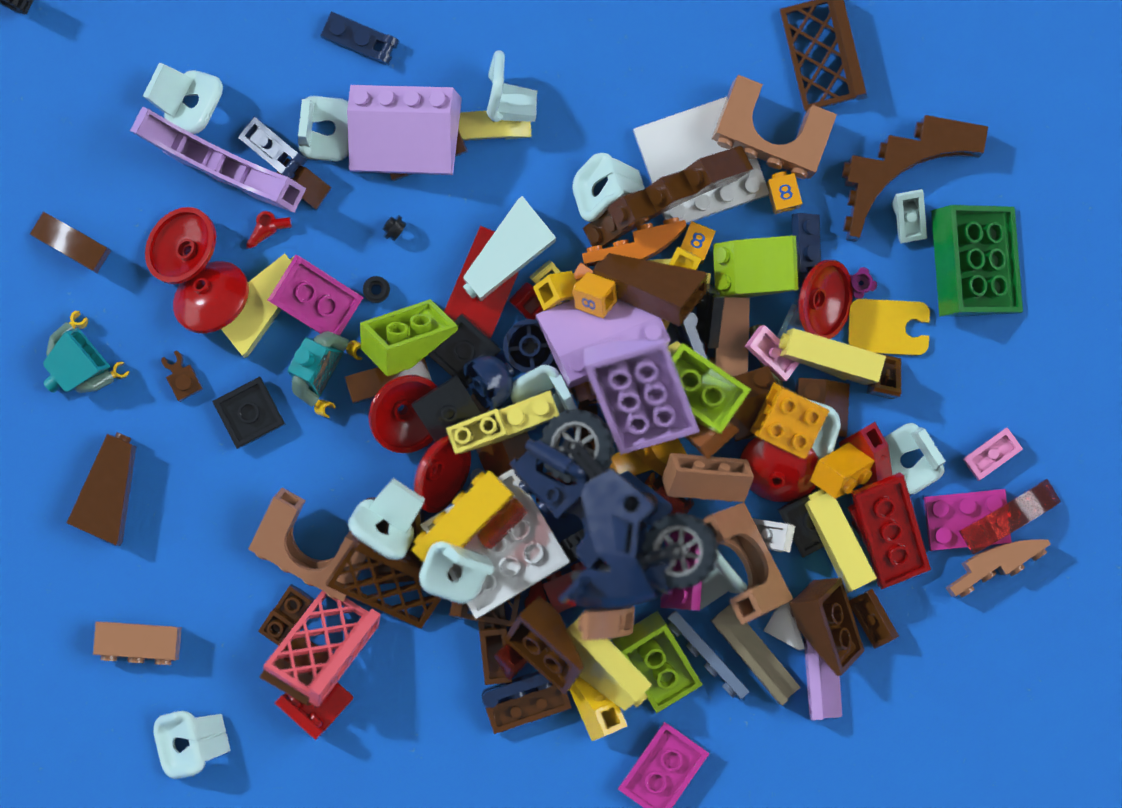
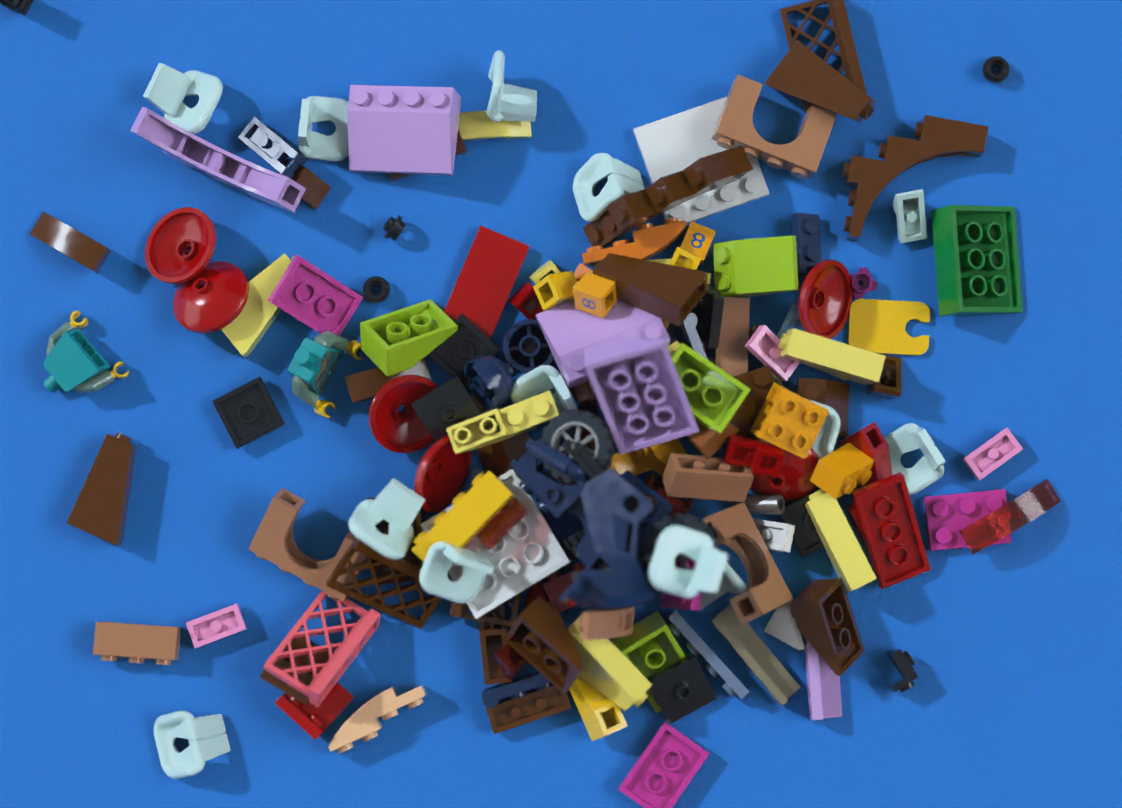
(183, 380): reddish brown plate -> none
(216, 625): none -> bright pink plate
(266, 227): red animal -> none
(285, 614): reddish brown slope -> none
(358, 38): dark blue plate -> none
(365, 720): none -> light nougat slope
(510, 248): light aqua slope -> none
(681, 688): none -> black plate
(698, 547): none -> light aqua piece
(755, 454): none -> red slope
(763, 504): none -> flat silver cylinder
(784, 192): light orange brick -> none
(818, 83): none -> reddish brown slope
(873, 618): reddish brown plate -> none
(903, 663): none -> black bracket
(997, 61): none -> black plate
(1006, 558): nougat slope -> none

